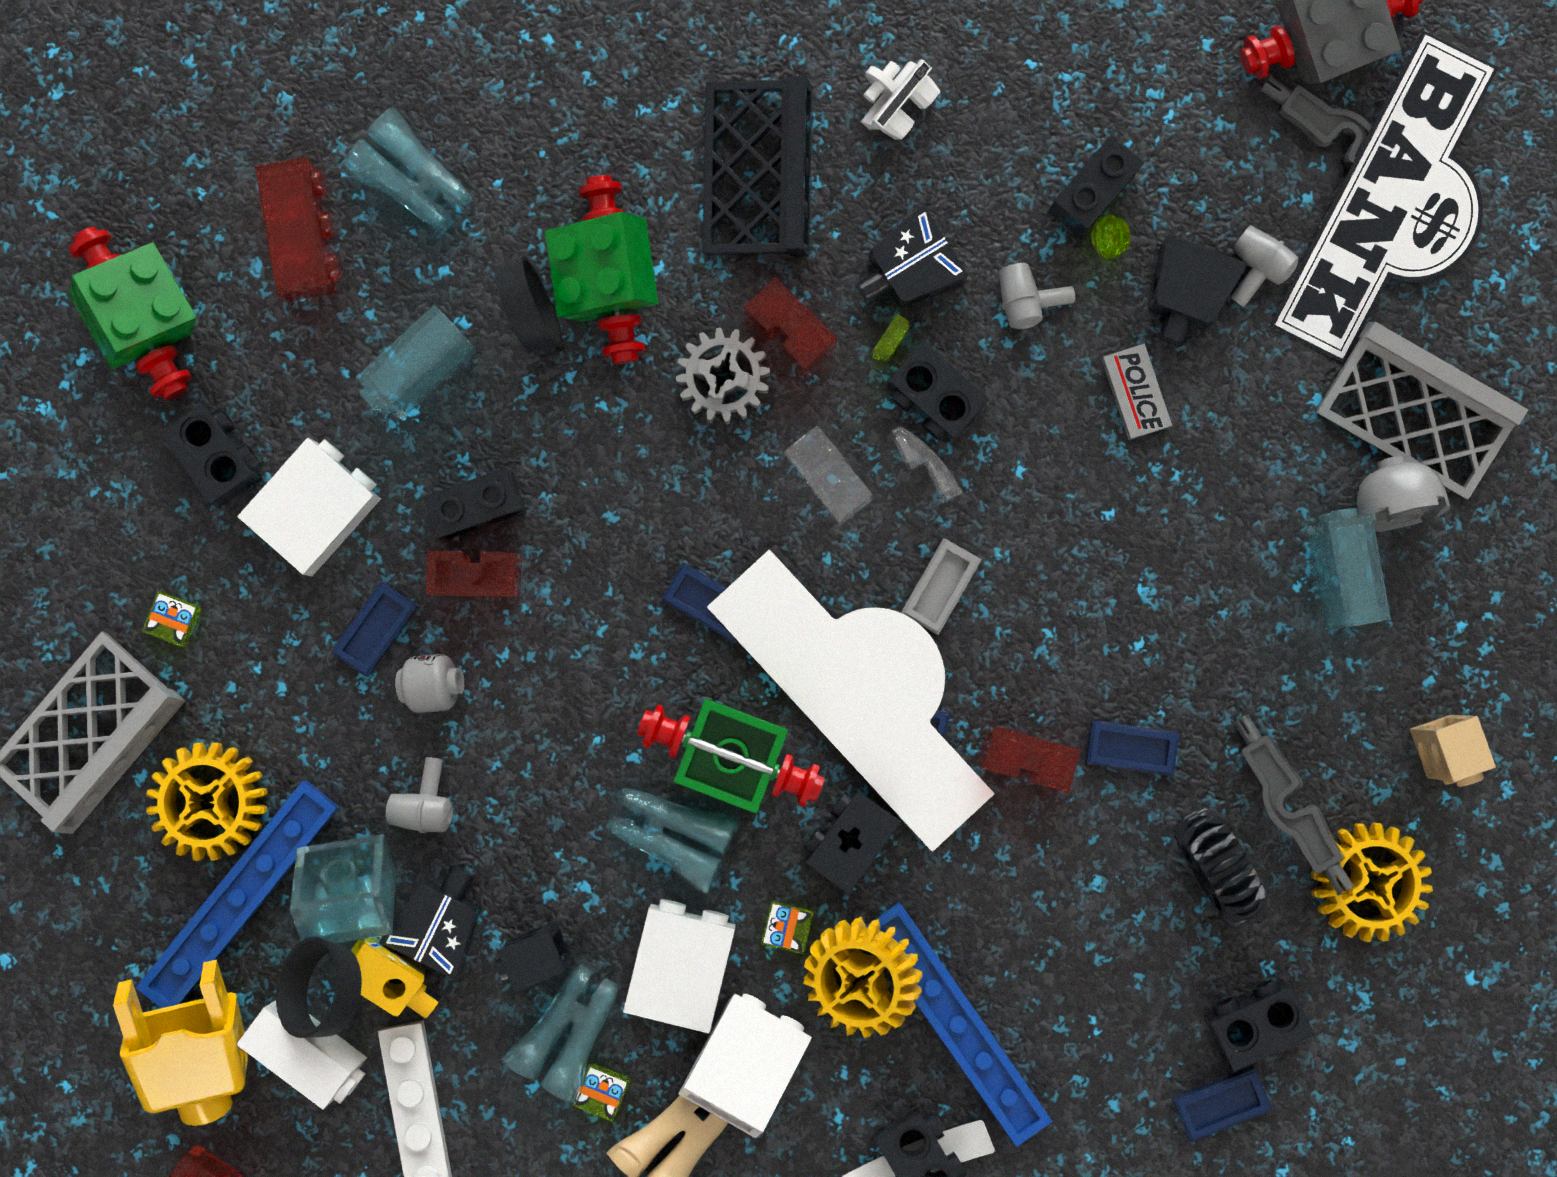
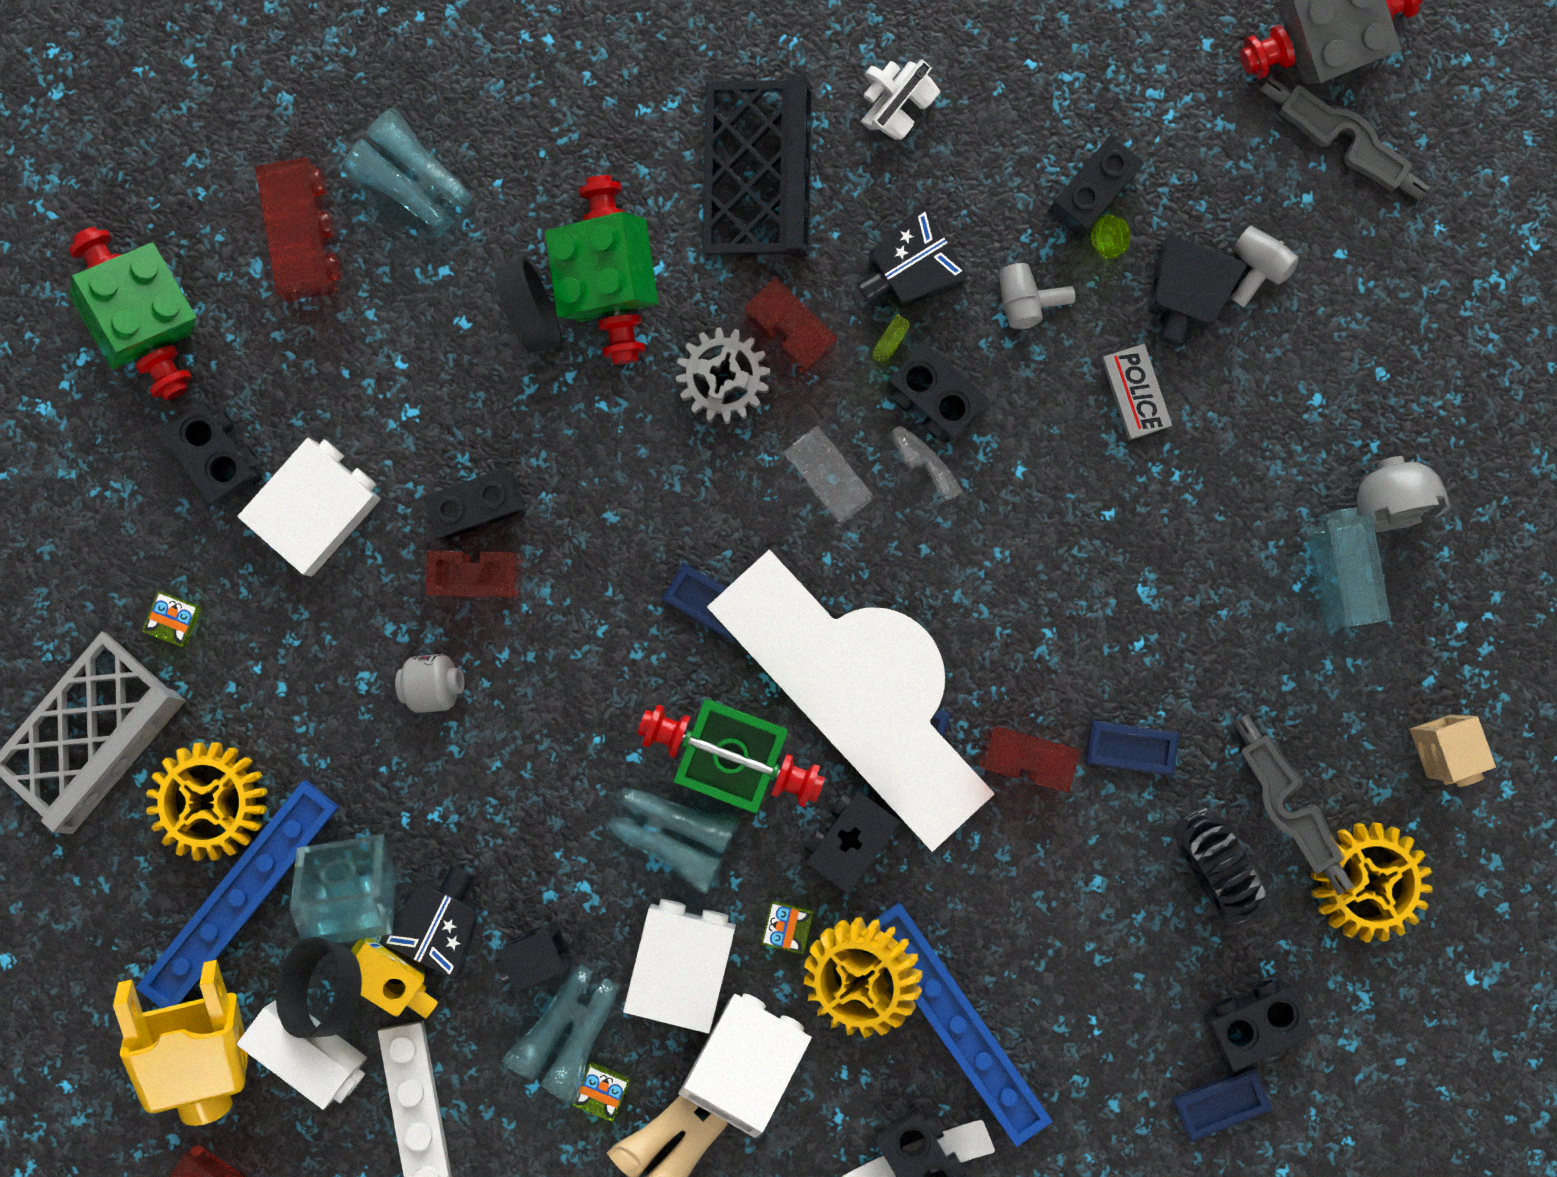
(374, 629): dark blue tile -> none
(414, 364): clear light blue brick -> none
(424, 810): light grey piece -> none
(941, 586): light grey tile -> none
(1403, 207): sticker -> none
(1438, 375): light grey fence -> none

